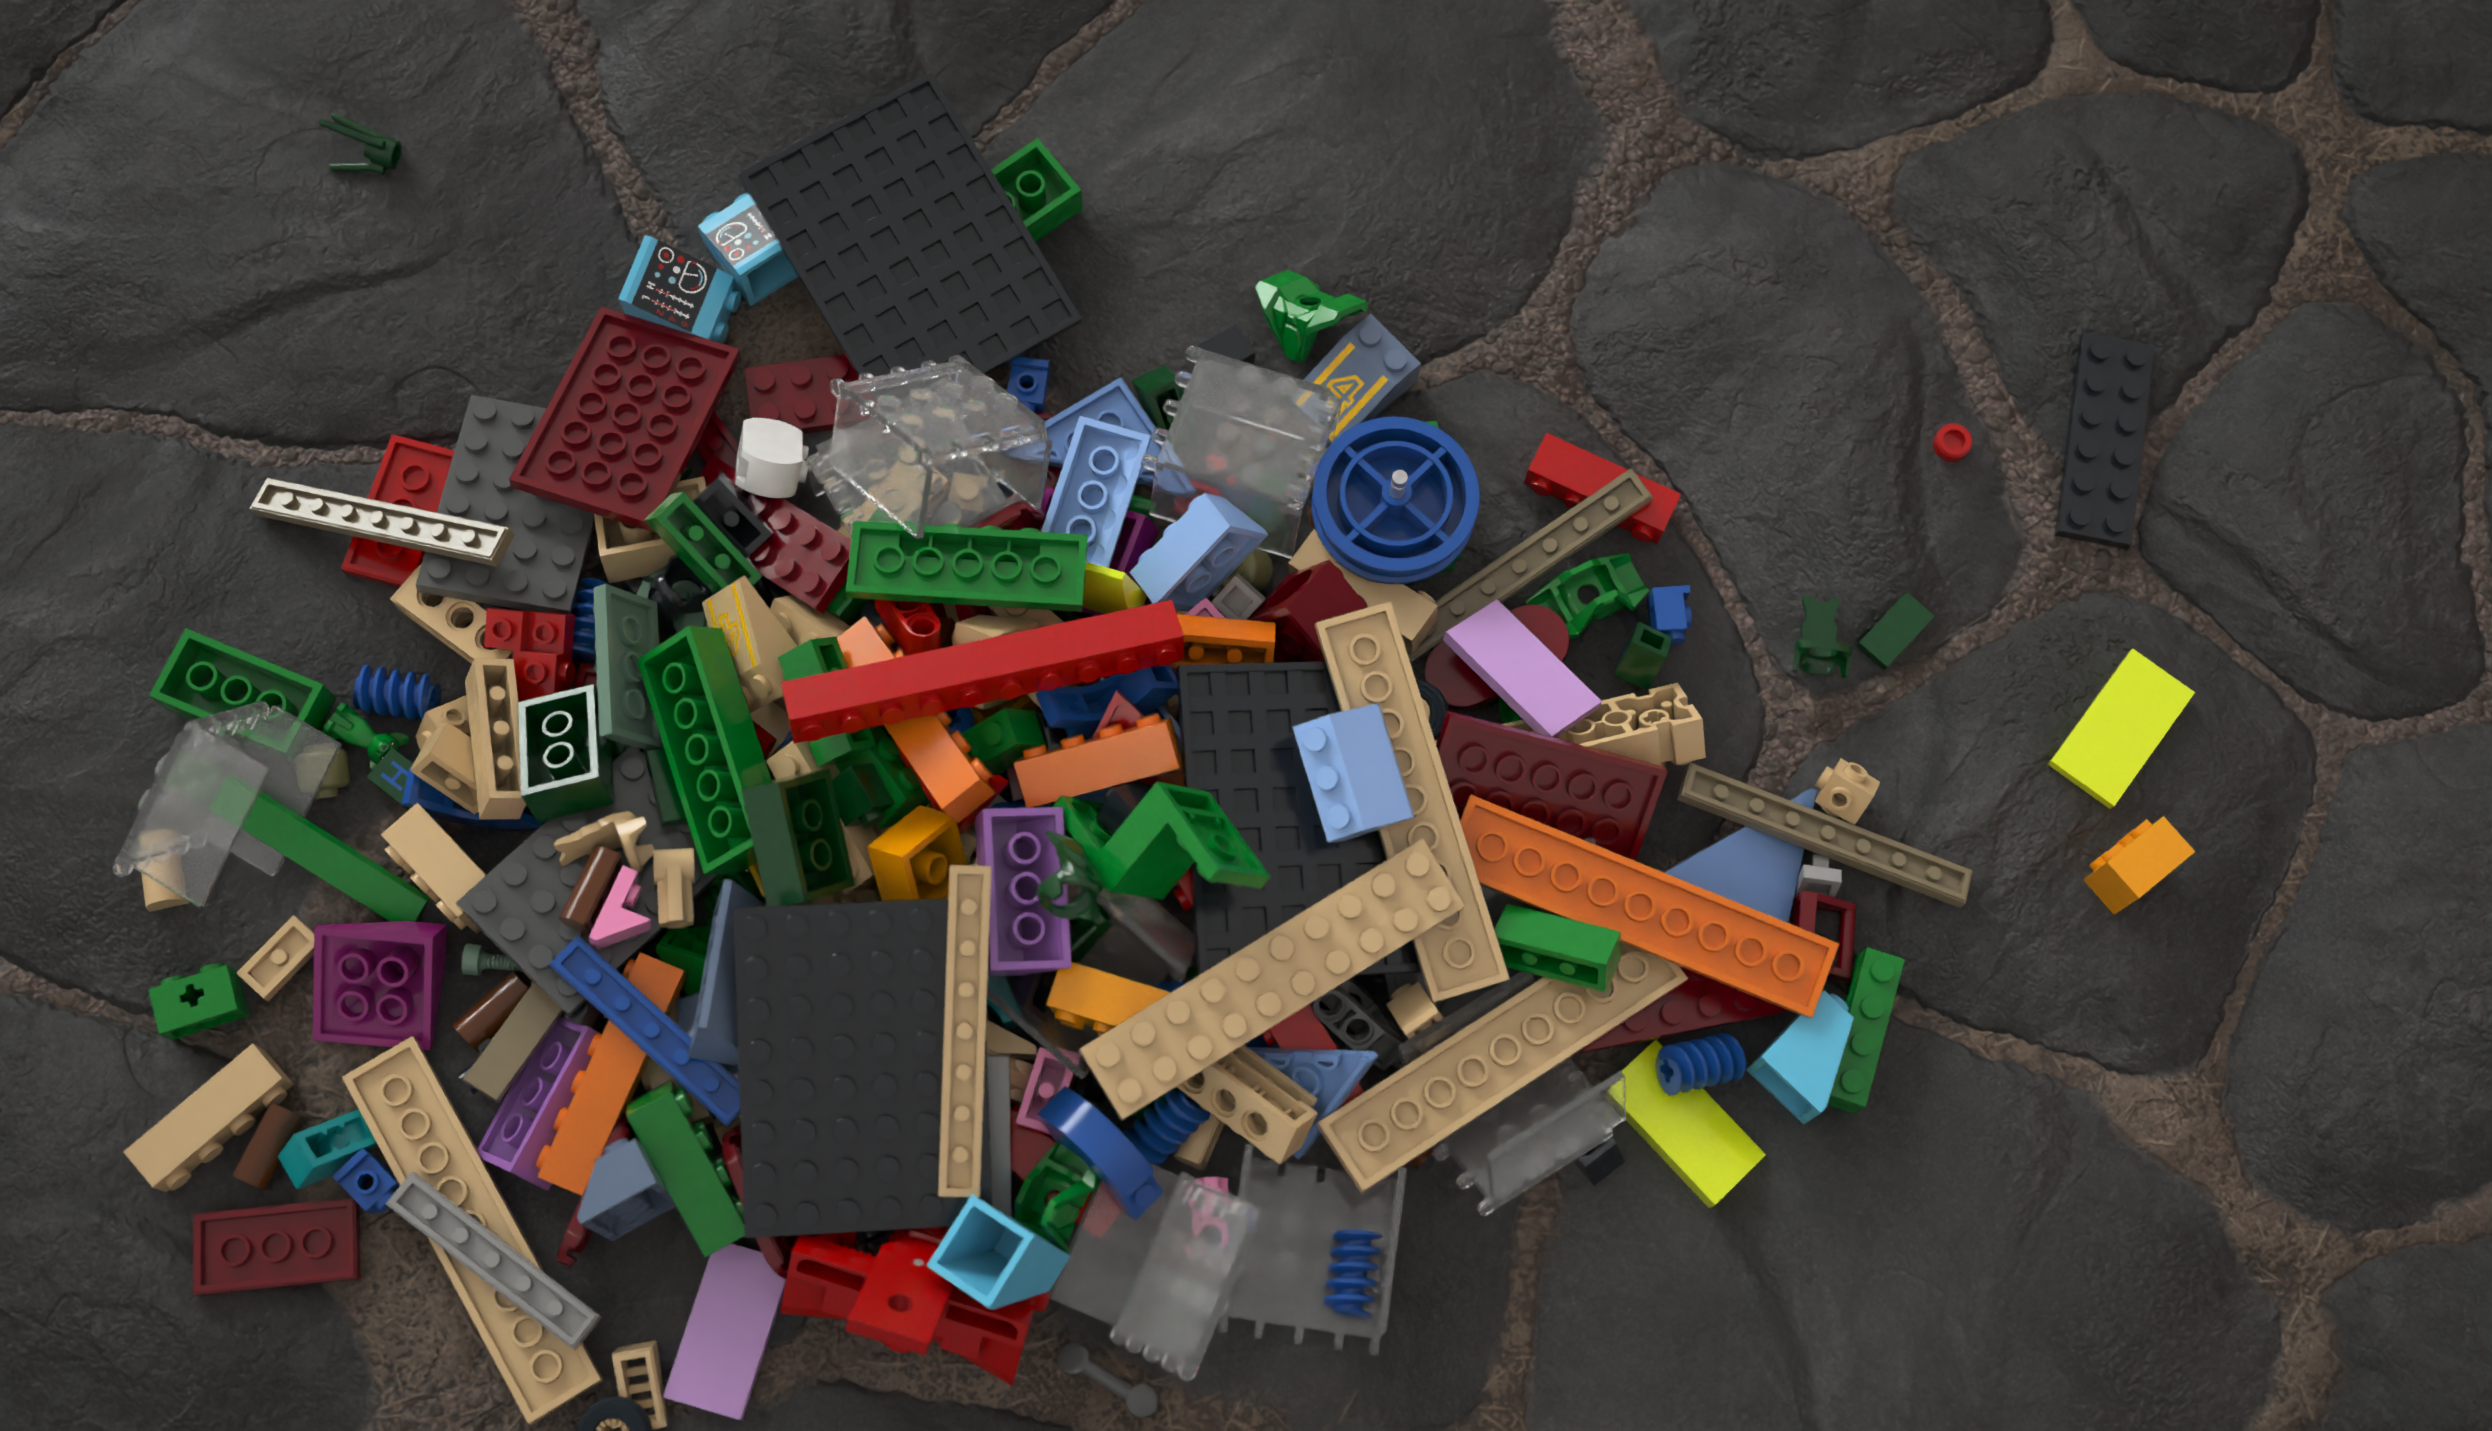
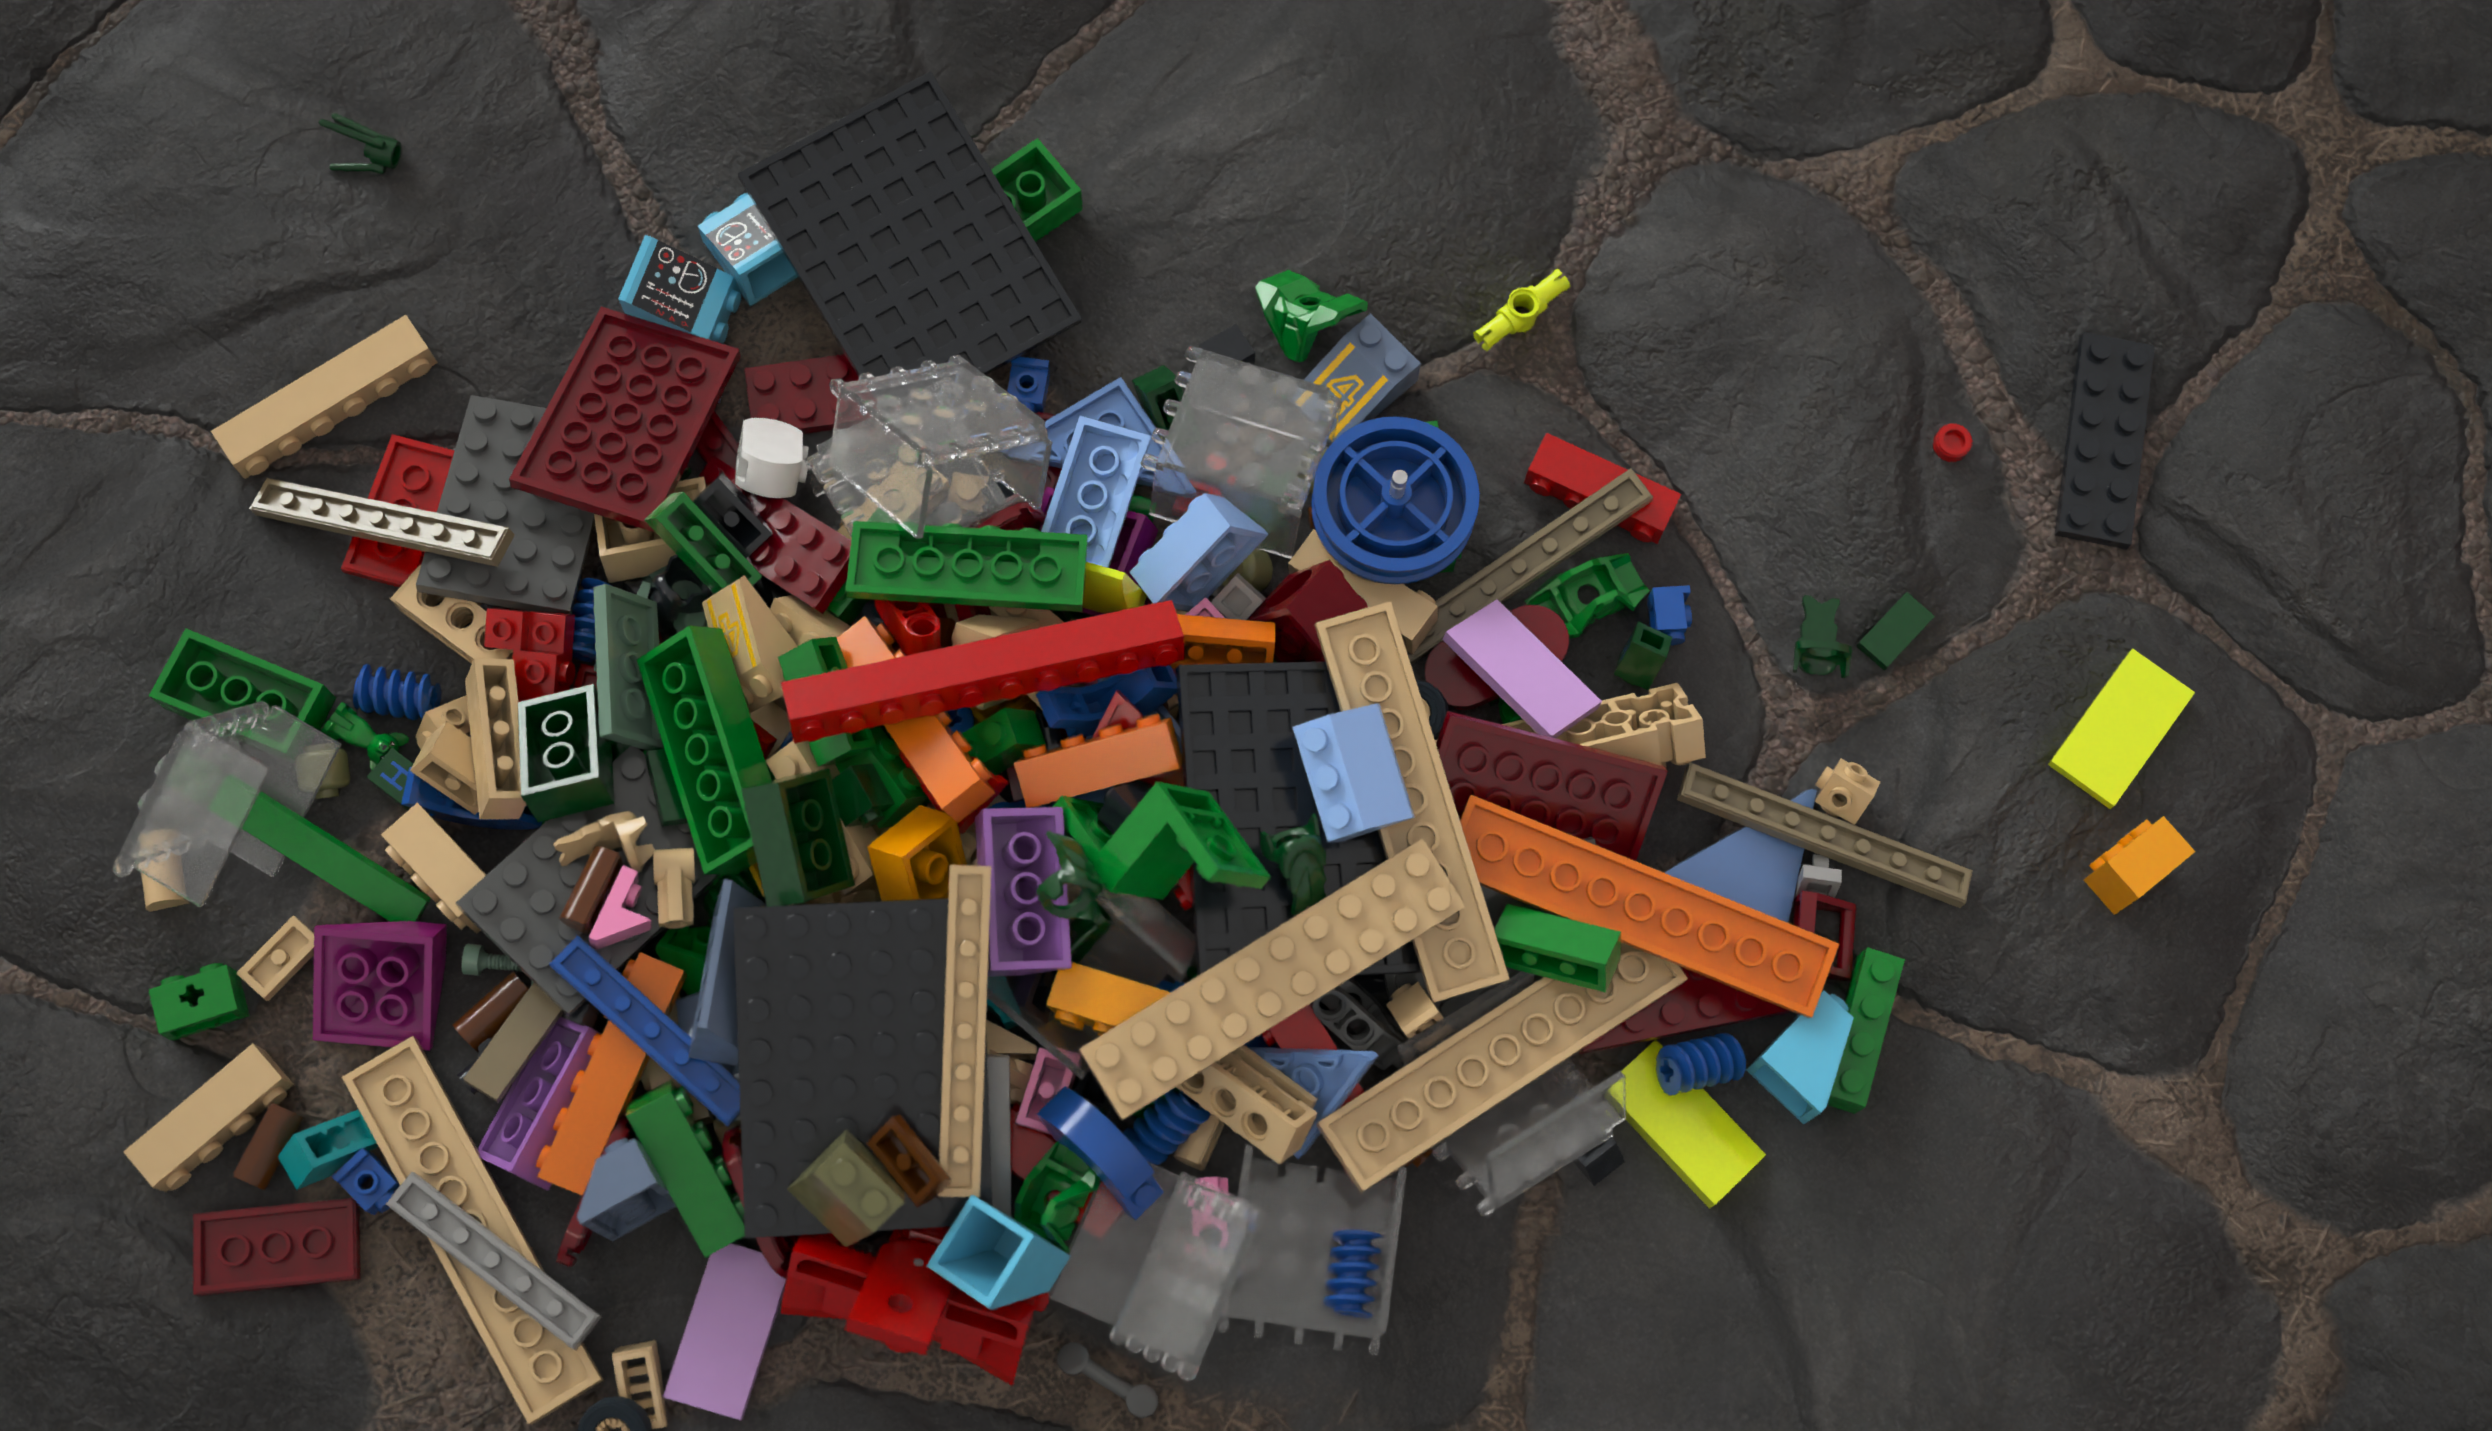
(324, 397): none -> tan brick
(848, 1190): none -> olive slope
(909, 1161): none -> reddish brown brick
(1300, 862): none -> dark green hair
(1532, 298): none -> neon yellow pin

